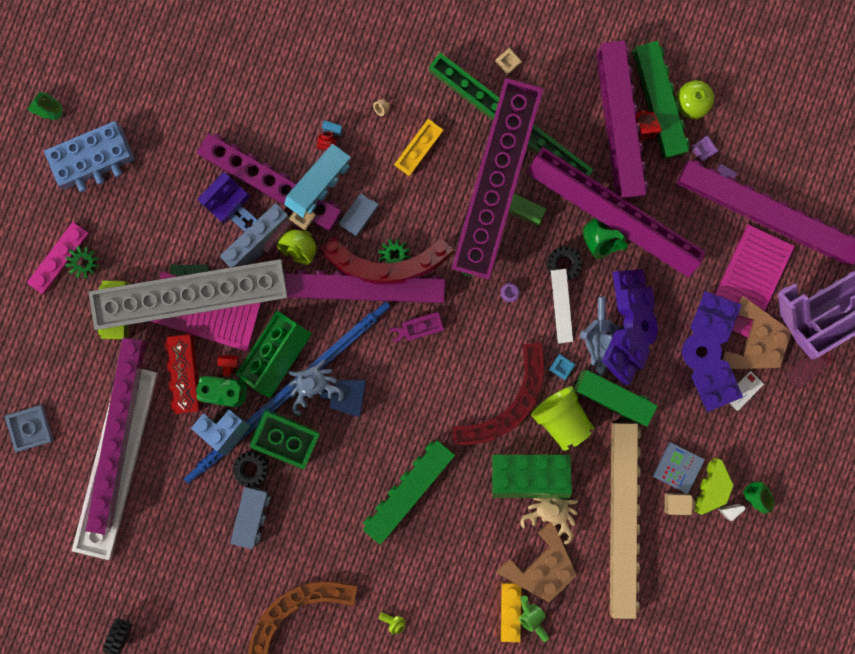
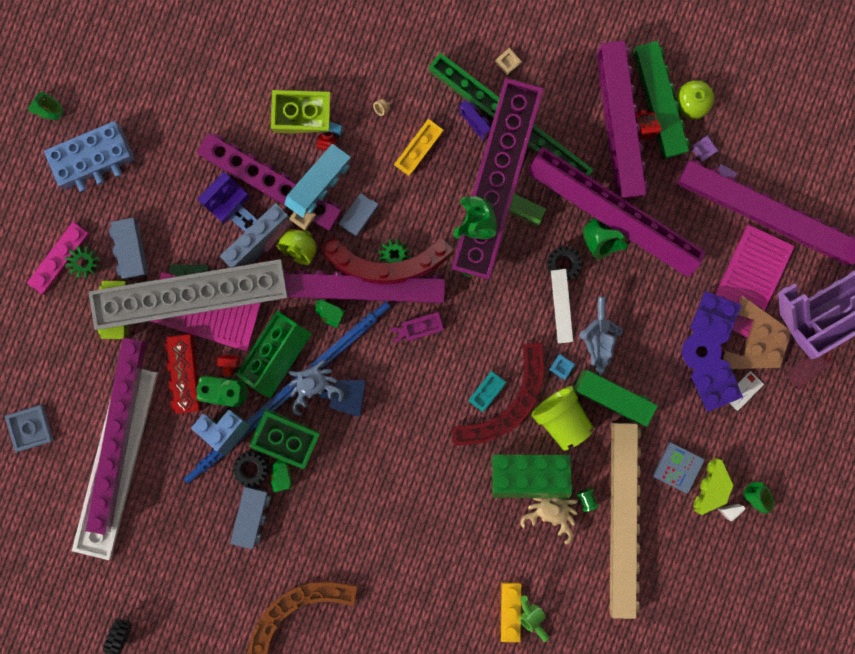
(128, 249): none -> sand blue brick
(281, 476): none -> green rock
(300, 111): none -> lime slope
(329, 313): none -> green rock
(397, 624): lime plate -> none
(407, 493): green brick -> none
(479, 125): none -> dark purple plate
(479, 221): none -> green piece
(487, 391): none -> teal plate
(510, 292): medium lavender plate -> none
(548, 573): medium nougat wing -> none
(588, 499): none -> green bush
(630, 346): dark purple plate -> none
(679, 504): tan brick -> none

